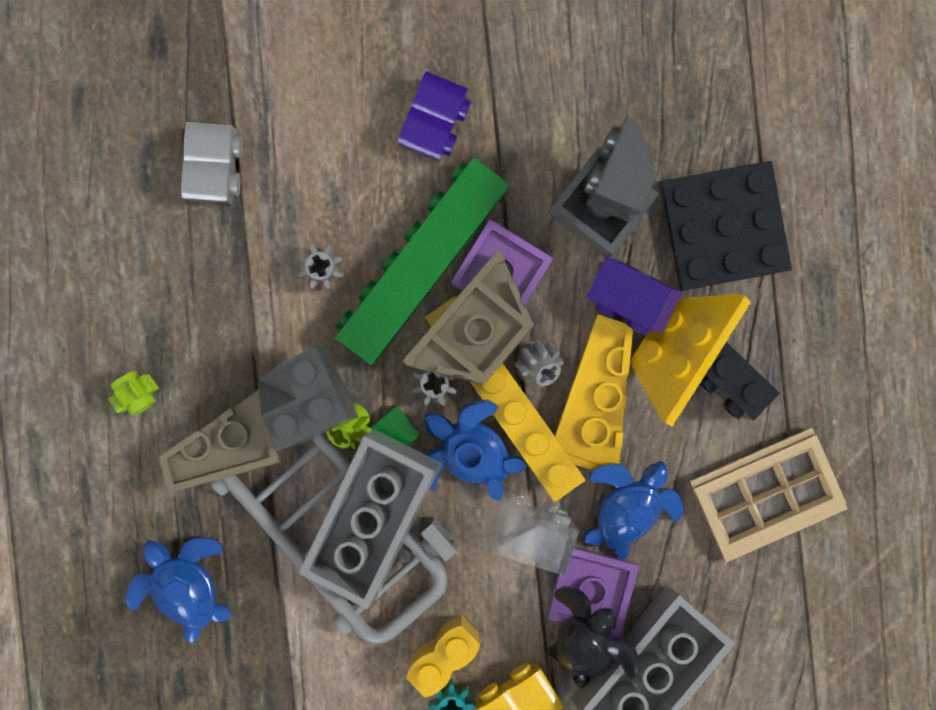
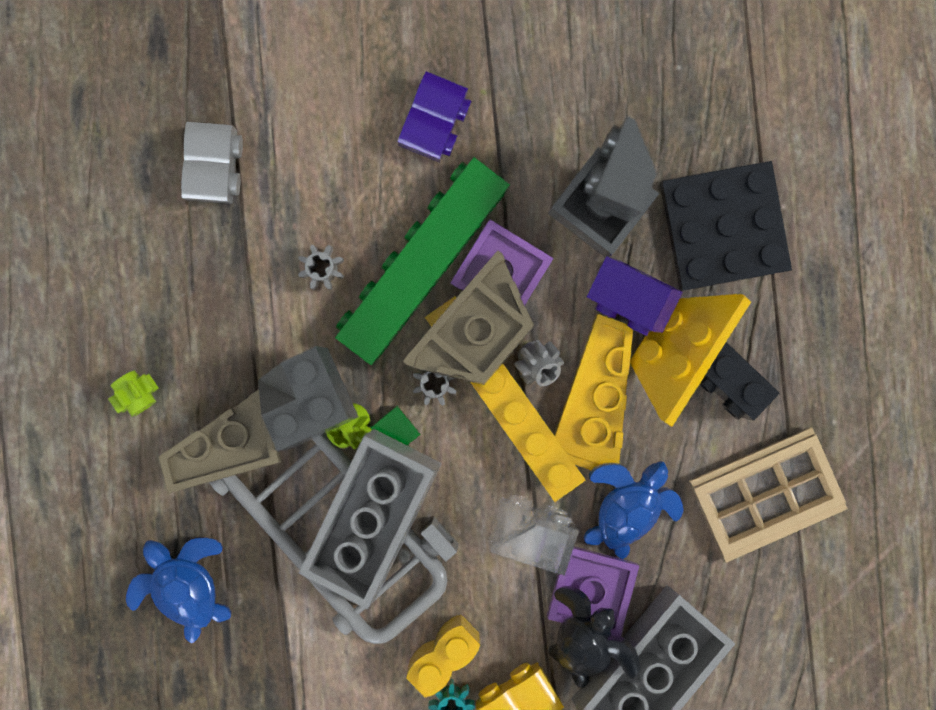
(472, 449): blue animal -> none

